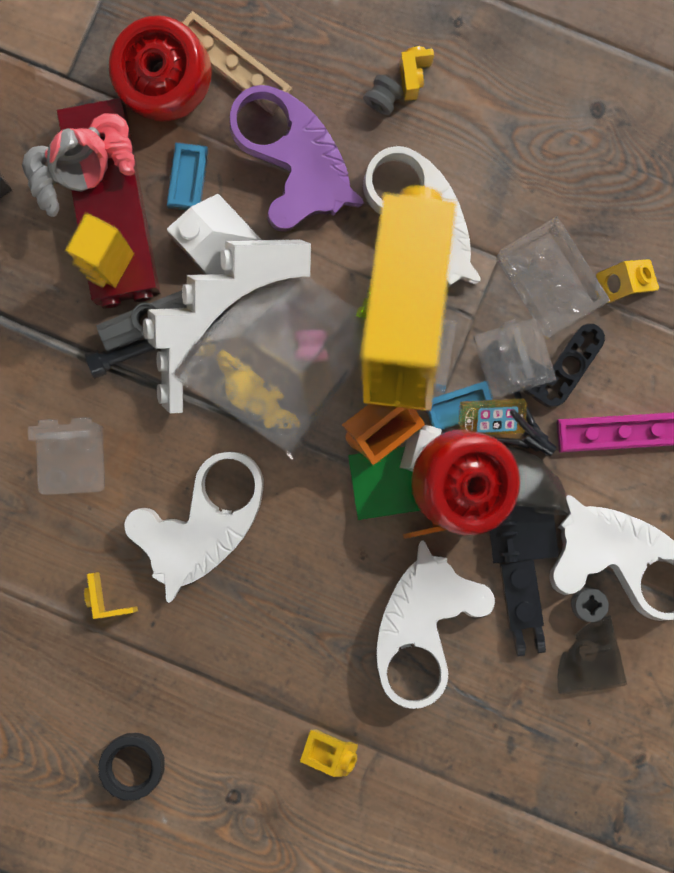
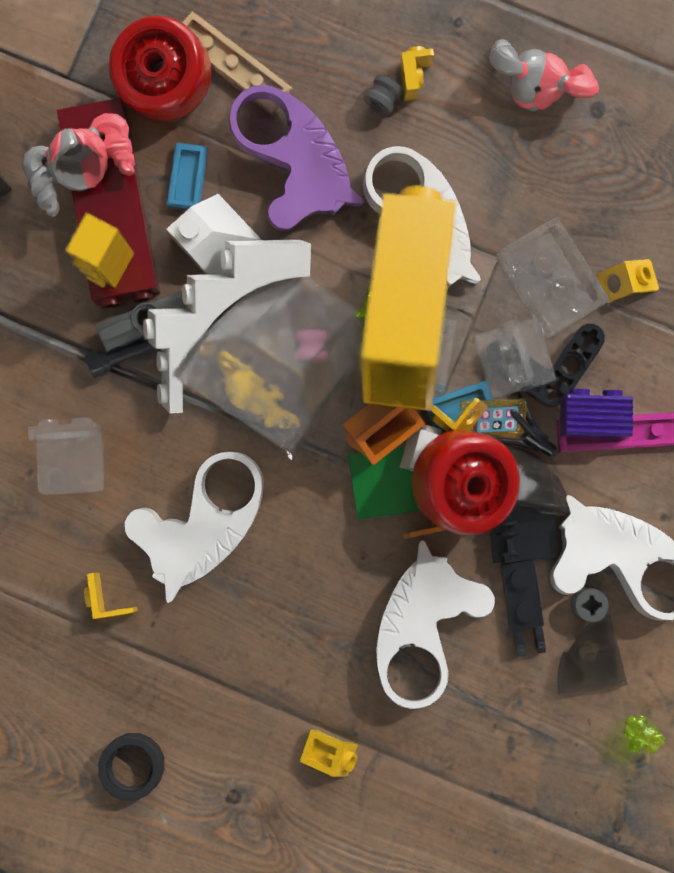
(462, 423): none -> yellow bracket
(543, 70): none -> hair
(596, 415): none -> dark purple brick
(642, 735): none -> clear neon green plant

